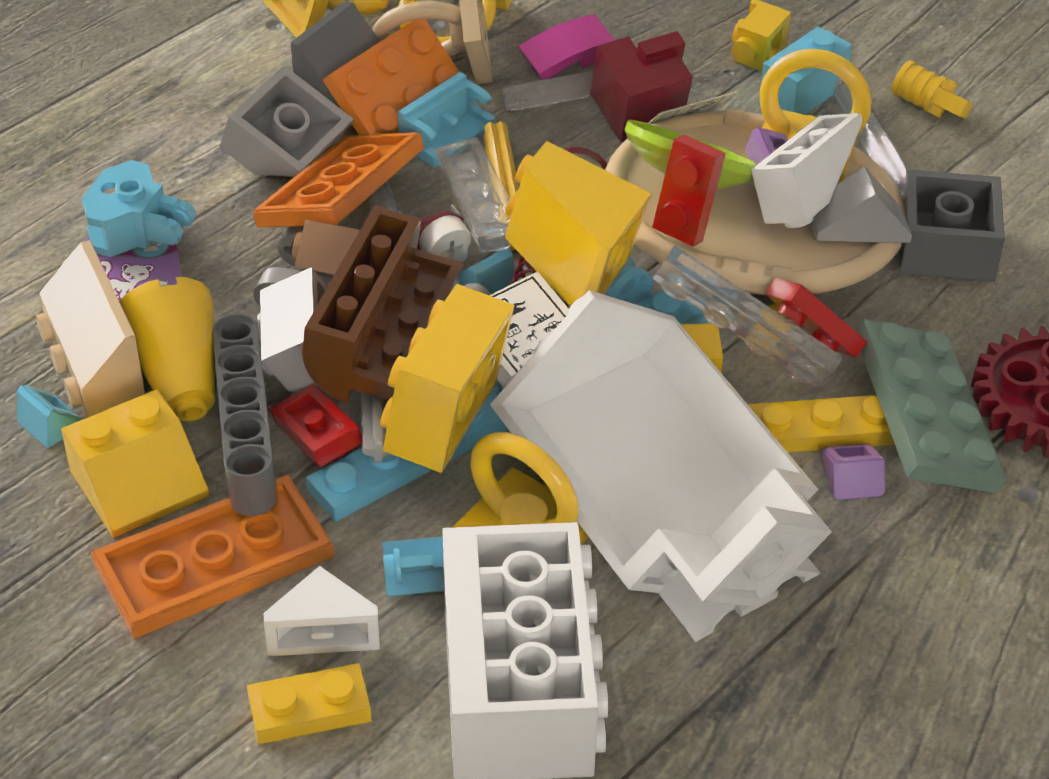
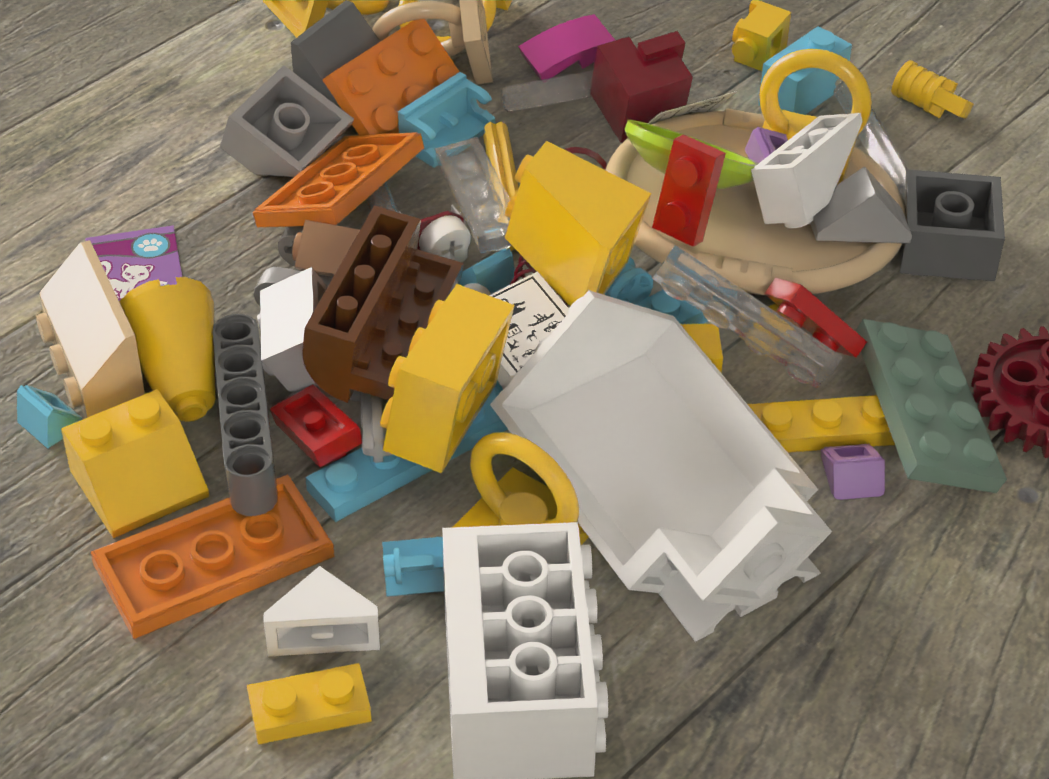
(134, 212): medium azure hinge -> none

